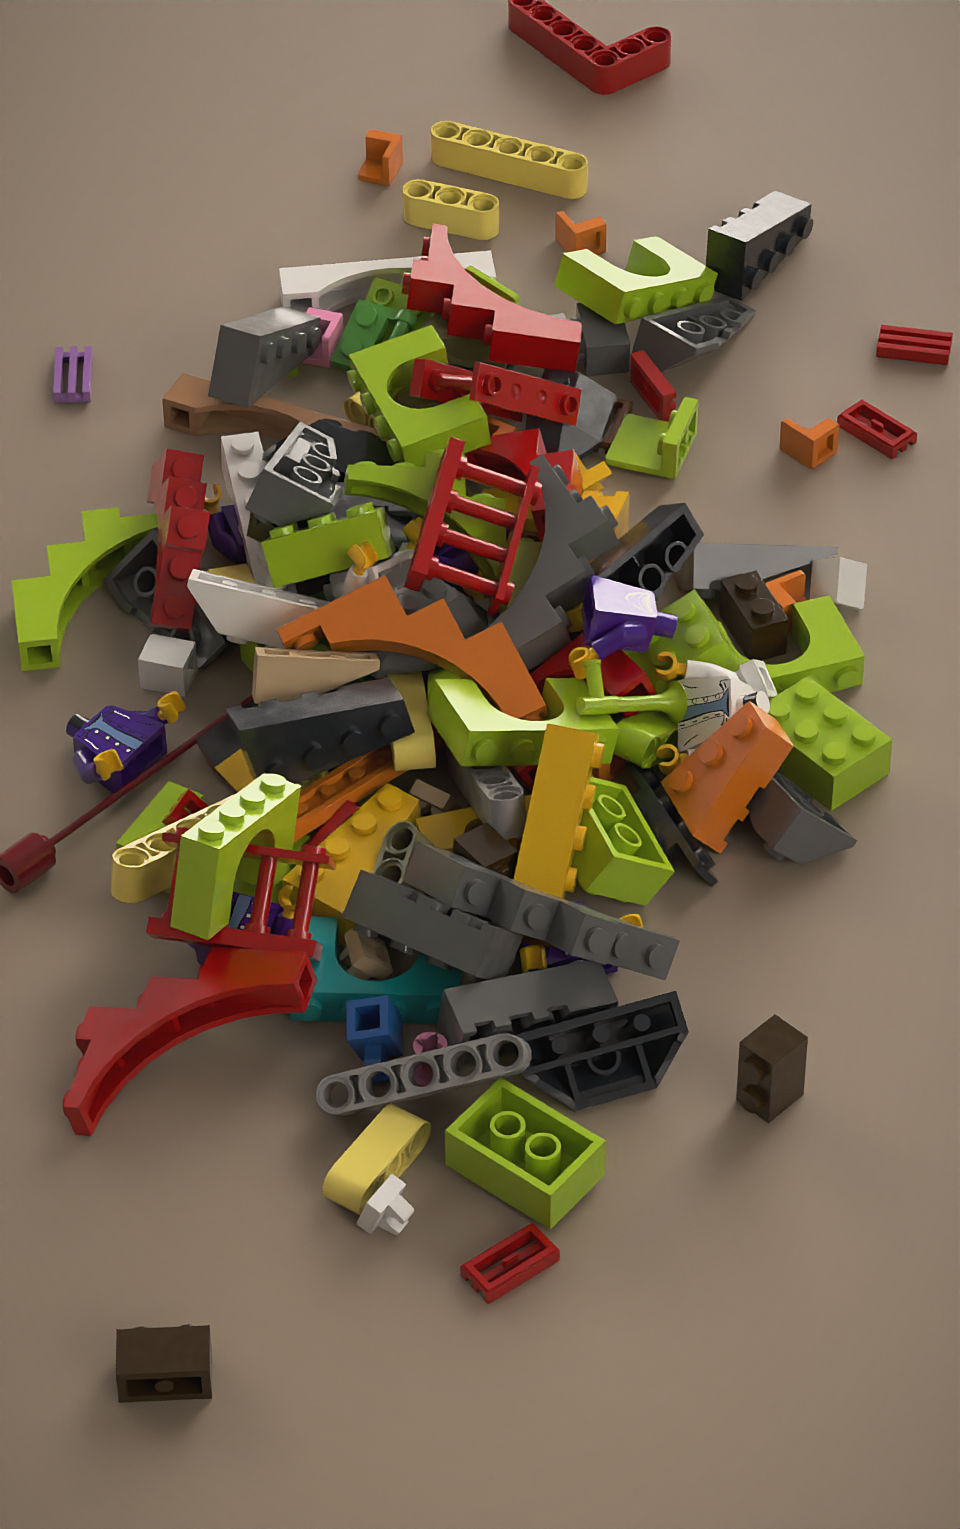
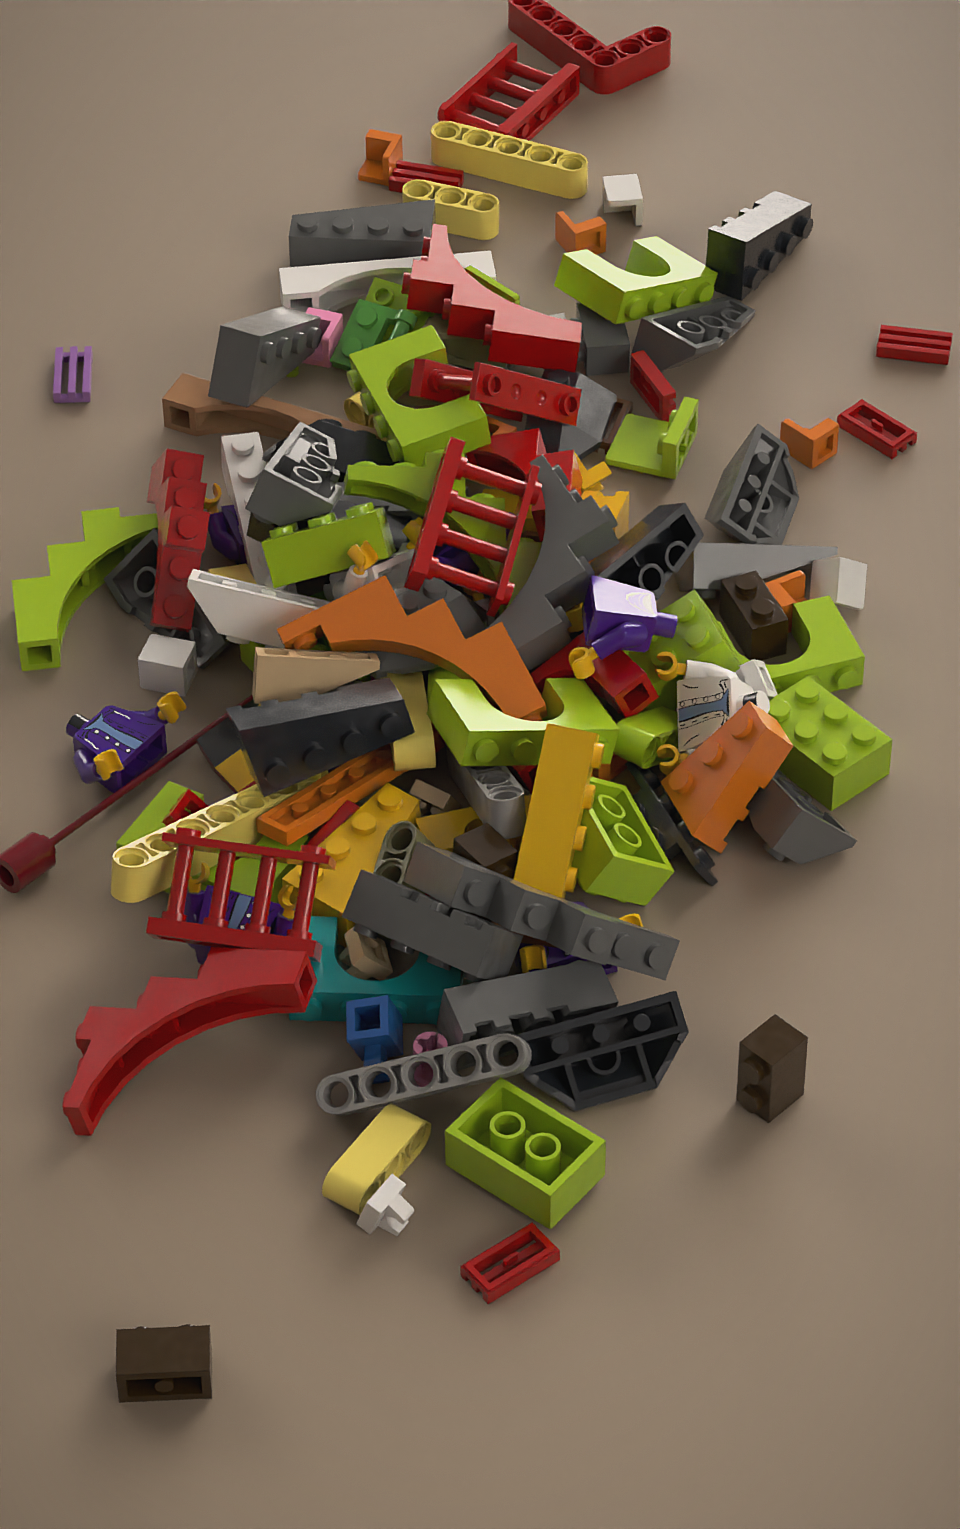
(214, 848): lime arch -> none
(360, 233): none -> dark grey wedge
(408, 171): none -> red tile
(521, 122): none -> red fence
(623, 194): none -> white panel
(671, 701): lime piece -> none
(756, 492): none -> dark grey wedge

